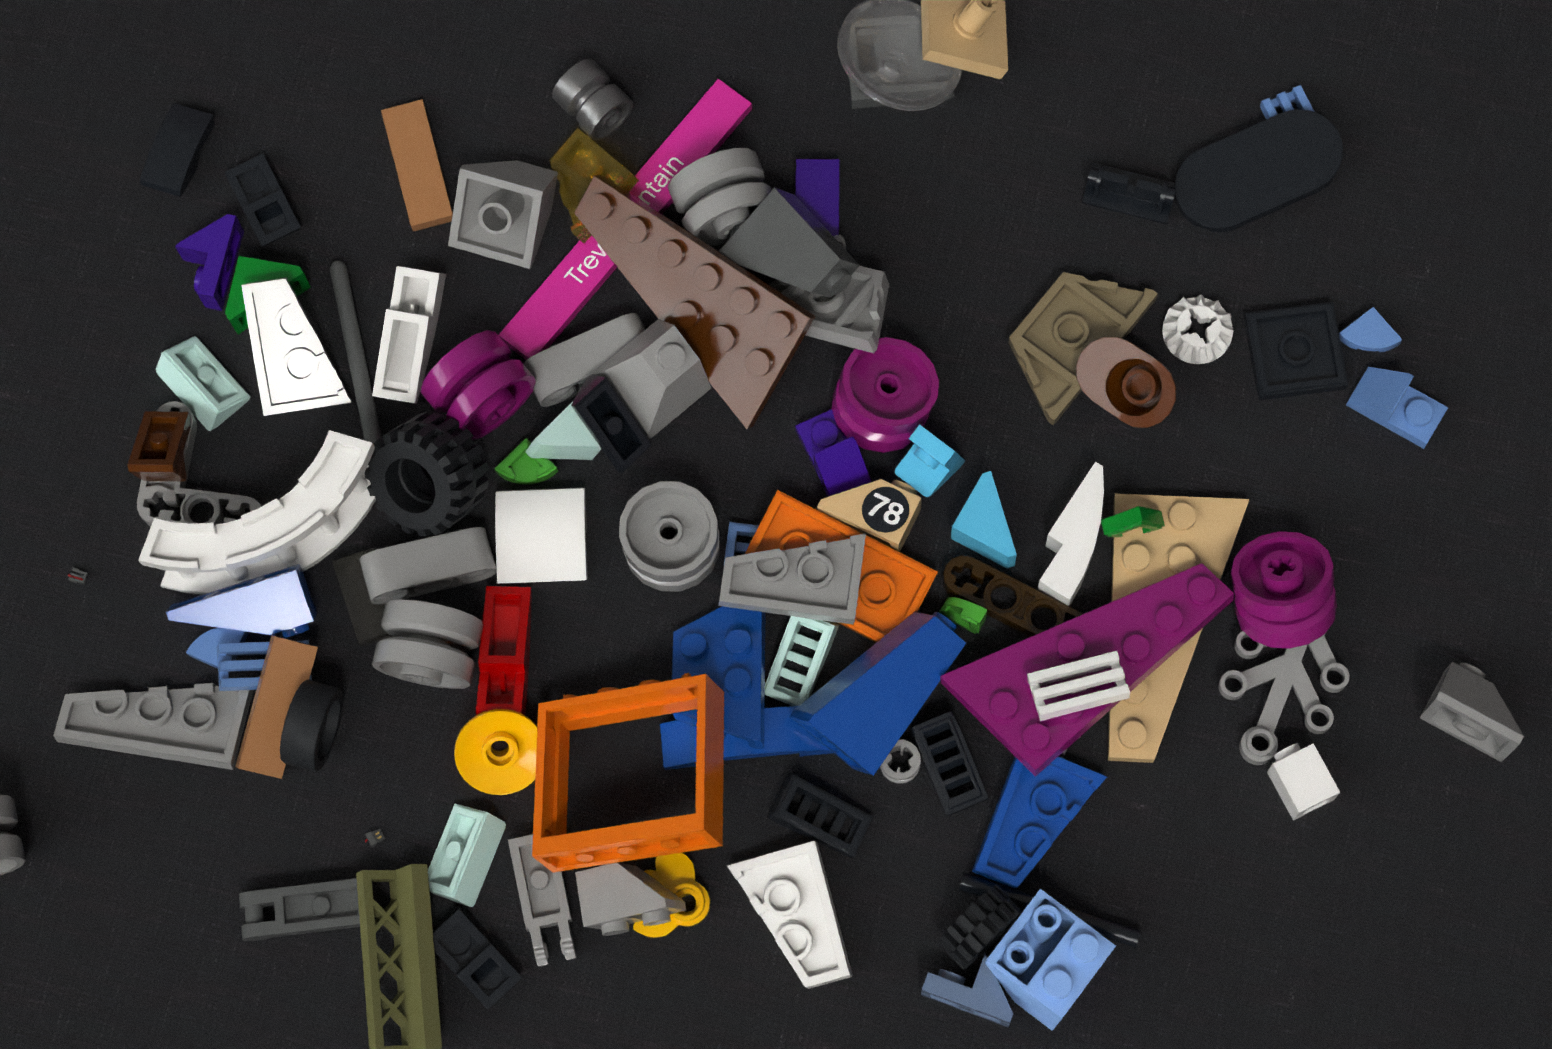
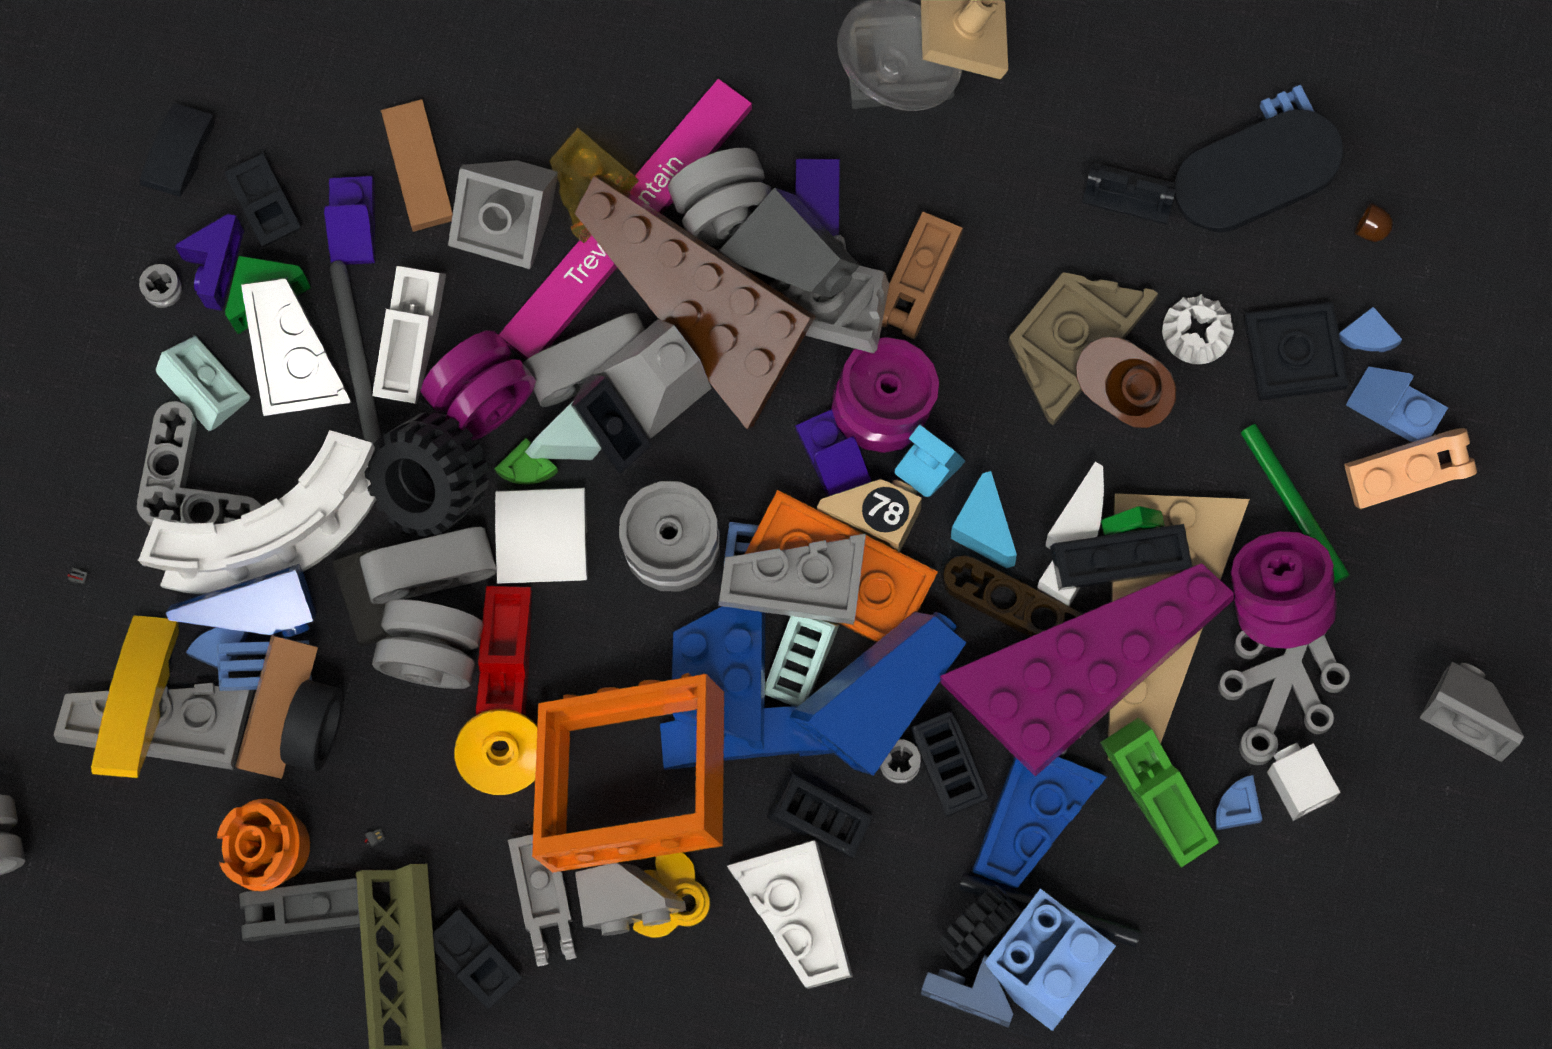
(134, 697): none -> yellow slope
(154, 297): none -> light grey bush
(160, 447): reddish brown slope -> none
(262, 845): none -> orange cone
(351, 220): none -> dark purple slope
(464, 854): light aqua slope -> none
(587, 93): flat silver wheel -> none
(920, 272): none -> medium nougat plate
(964, 613): bright green tile -> none
(1076, 669): white tile -> none
(1121, 557): none -> black tile
(1160, 791): none -> bright green slope
(1238, 805): none -> medium blue tile
(1290, 495): none -> green bar
(1374, 224): none -> reddish brown hinge
(1409, 468): none -> light nougat plate

